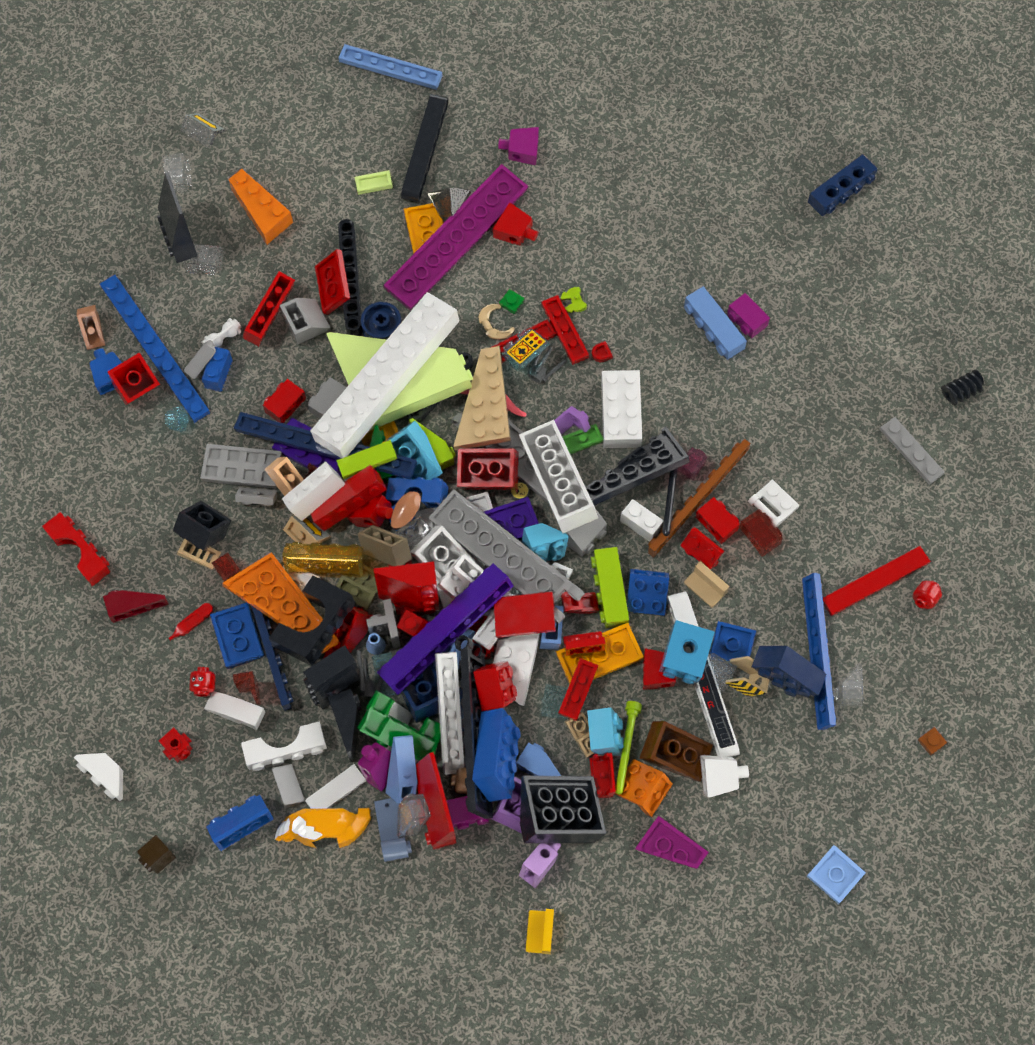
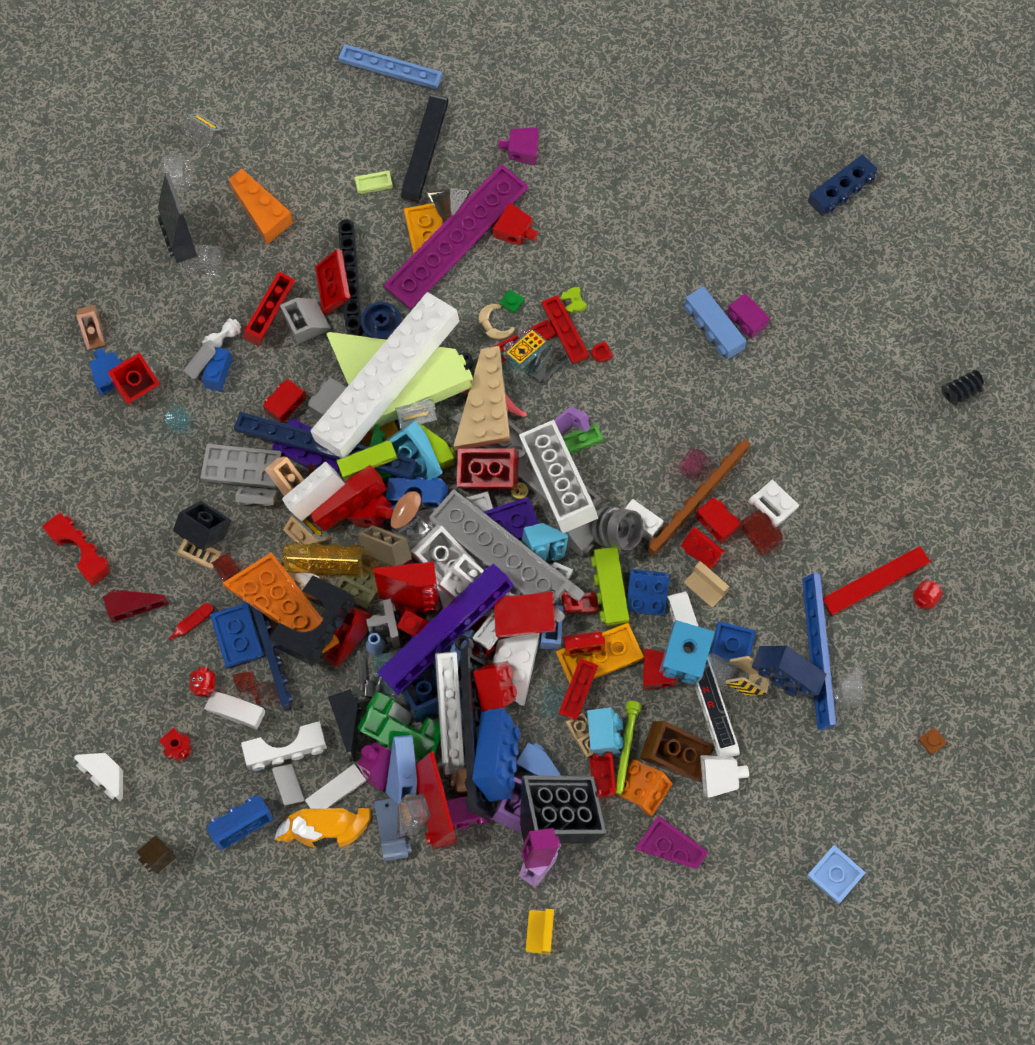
(155, 348): blue plate -> none
(331, 676): black arch -> none
(421, 412): none -> clear panel
(539, 848): none -> magenta brick
(617, 528): none -> flat silver wheel
(621, 409): white brick -> none
(640, 466): black wing -> none
(669, 502): black bar -> none
(912, 450): light grey plate -> none

